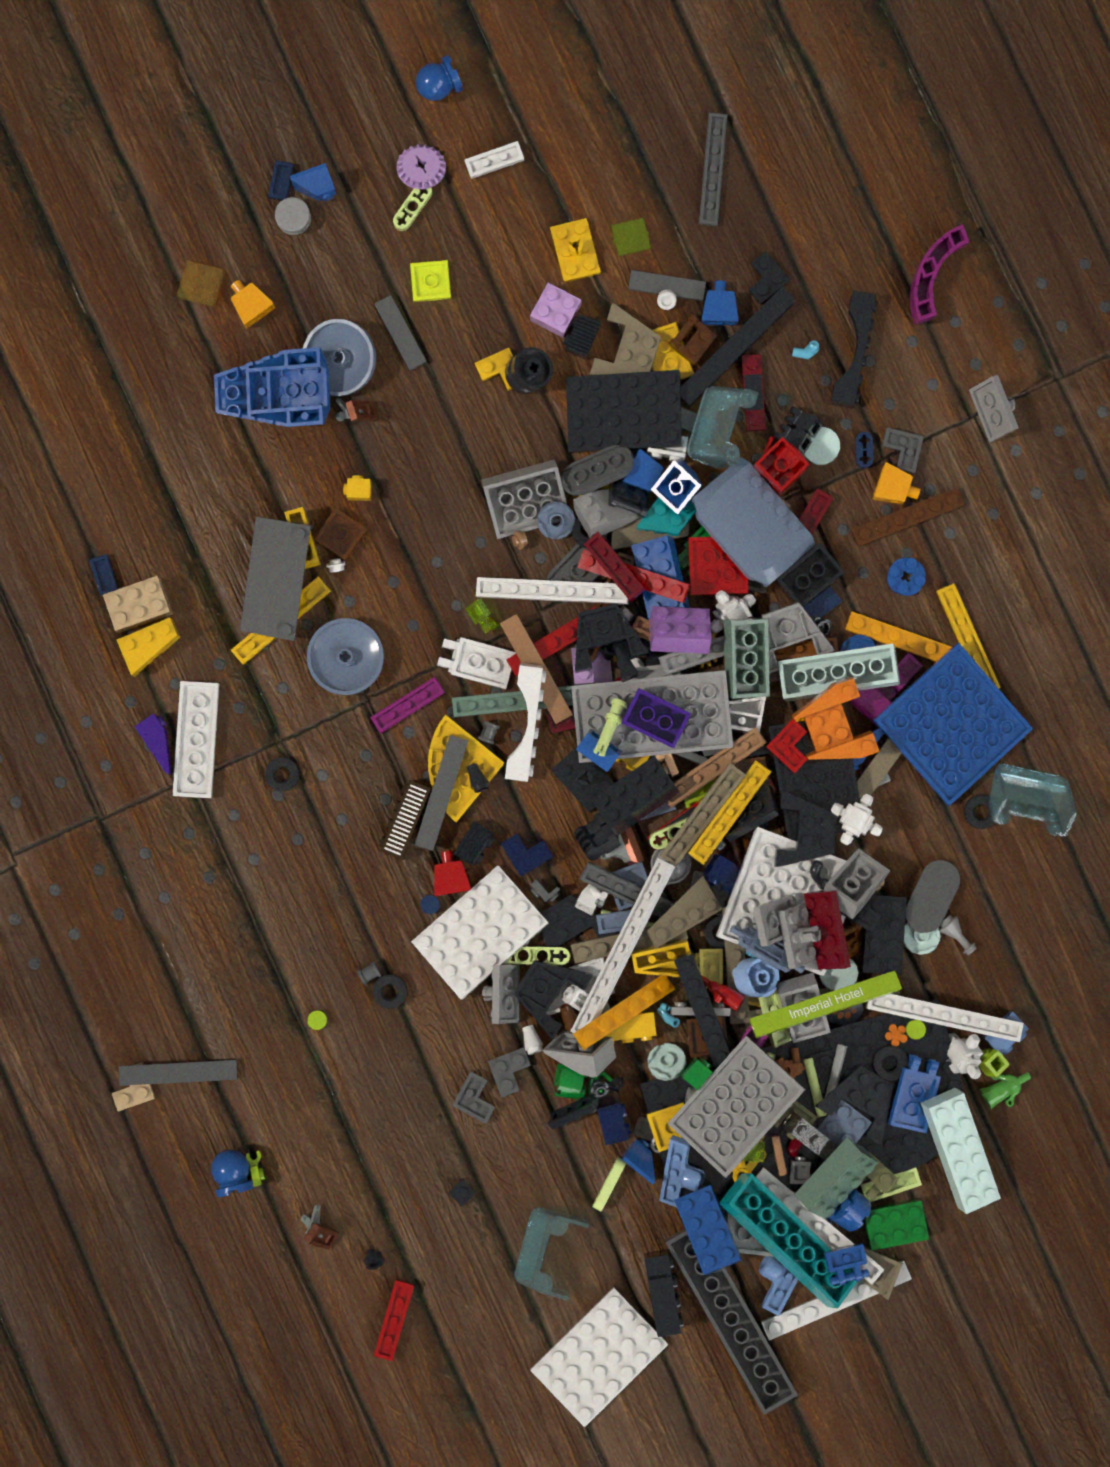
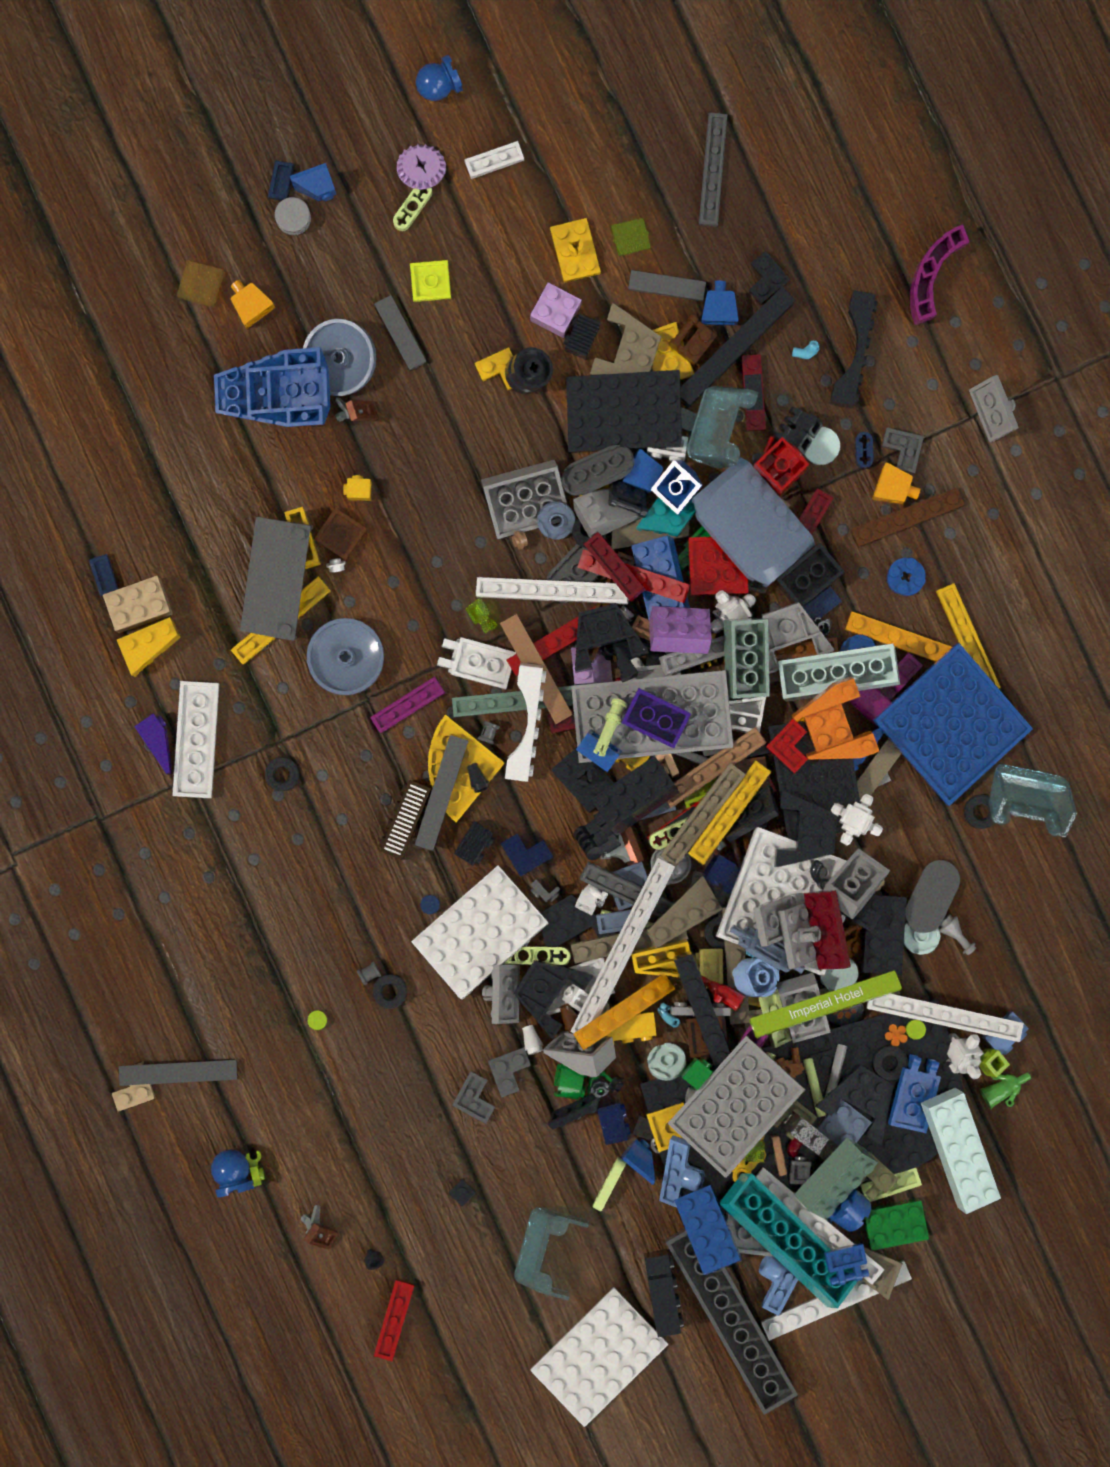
(450, 876): red torso -> none
(666, 299): white tile -> none

